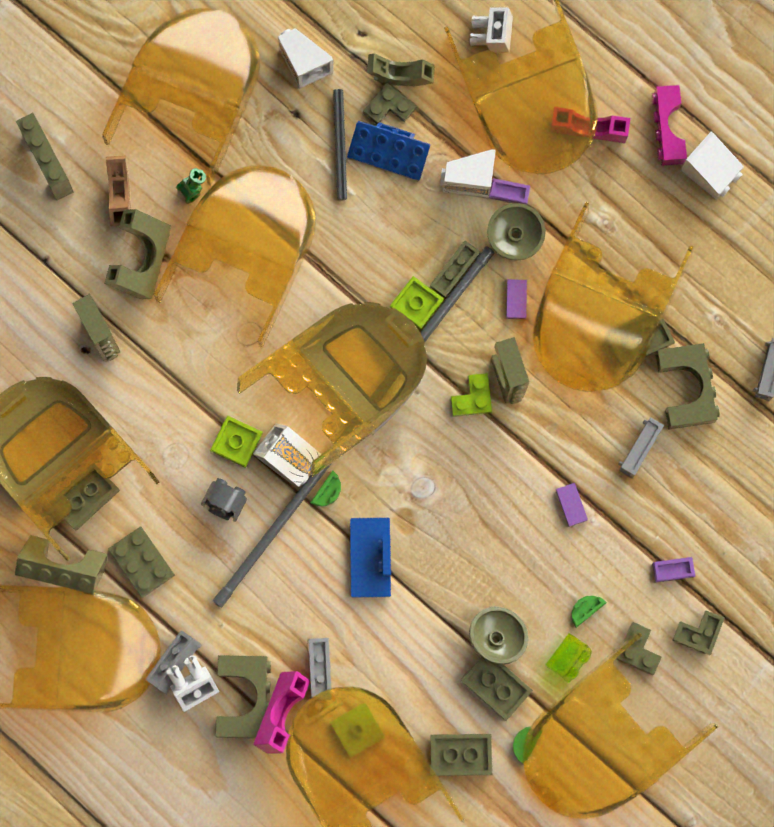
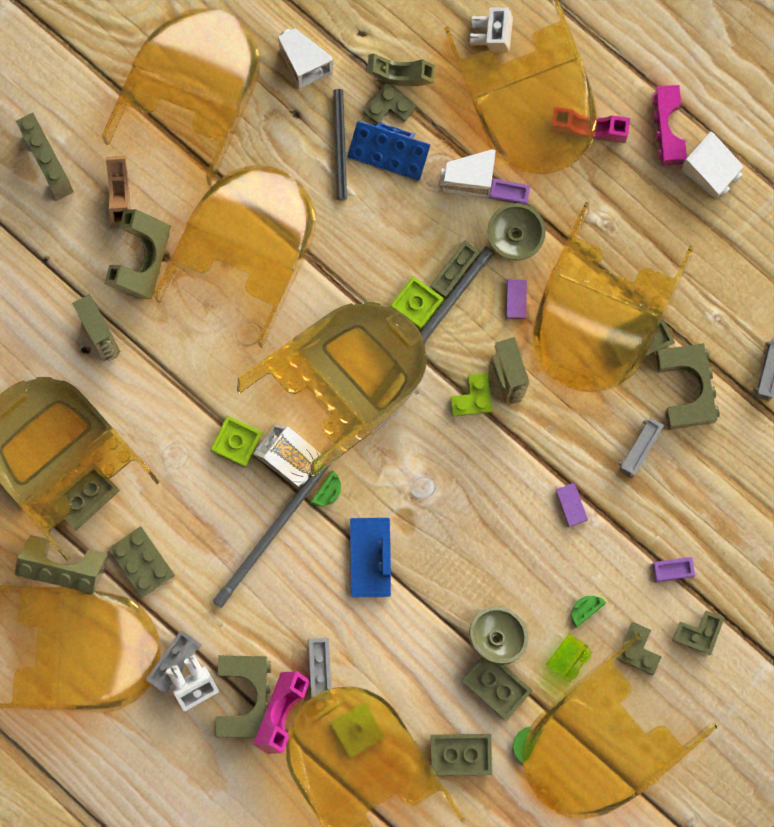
(191, 185): green connector -> none
(224, 500): dark grey brick -> none

